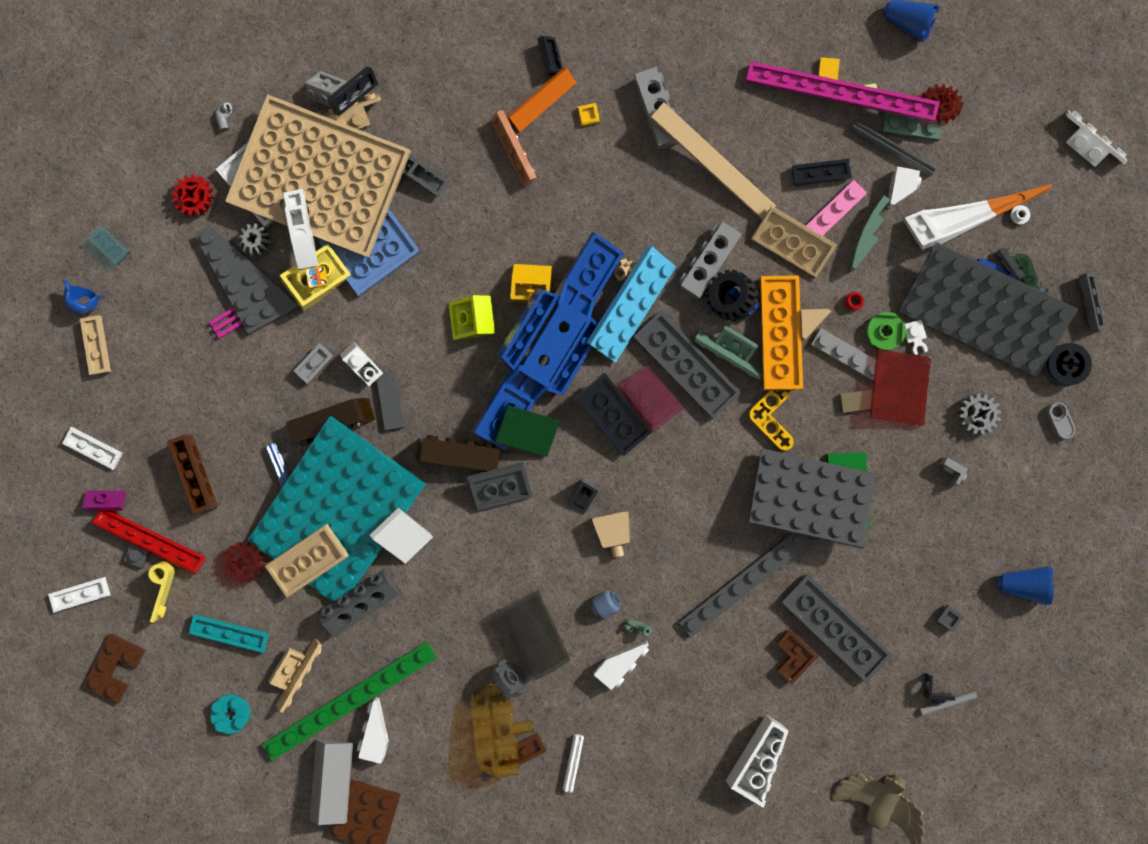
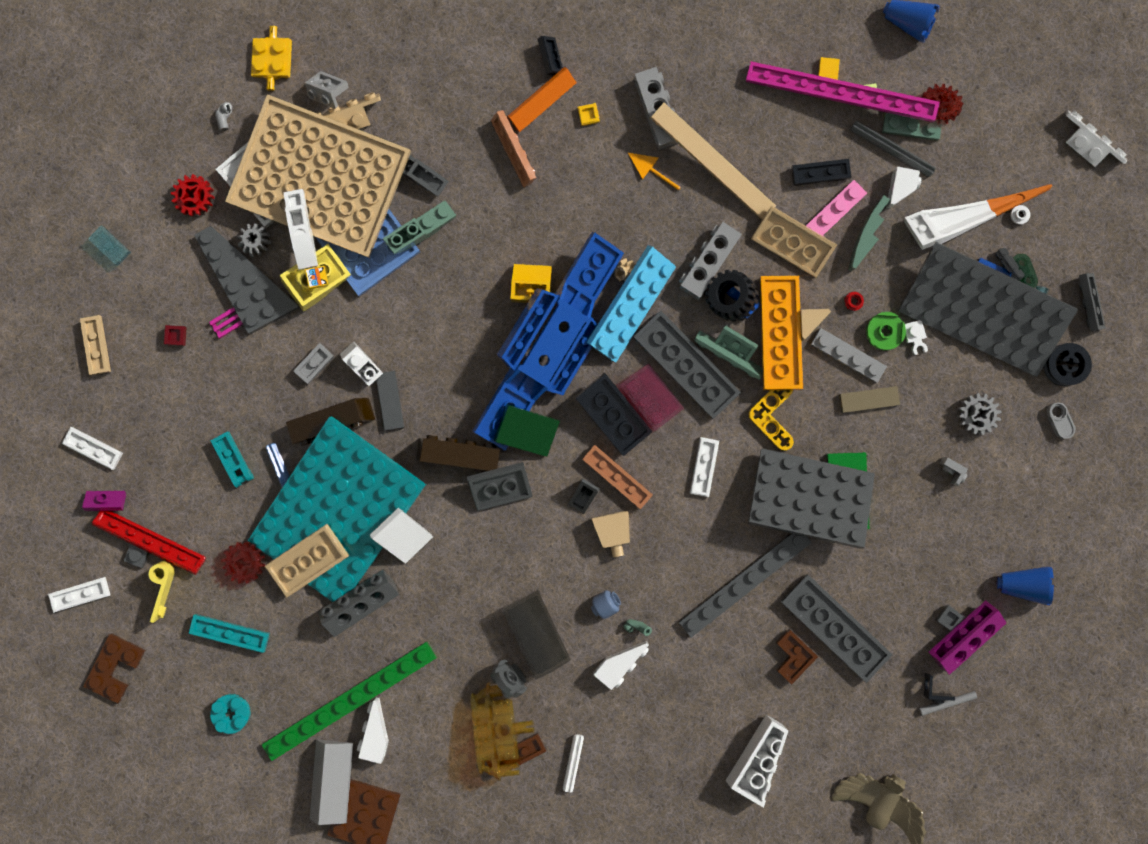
(74, 293): blue hair -> none
(175, 335): none -> dark red plate
(192, 474): reddish brown brick -> none
(231, 459): none -> teal plate
(271, 58): none -> yellow plate
(291, 671): tan bracket -> none
(352, 90): black plate -> none
(420, 228): none -> sand green slope
(471, 317): neon yellow slope -> none
(617, 477): none -> nougat plate
(644, 165): none -> light orange piece
(704, 467): none -> white tile
(900, 387): clear red piece -> none
(967, 637): none -> magenta brick

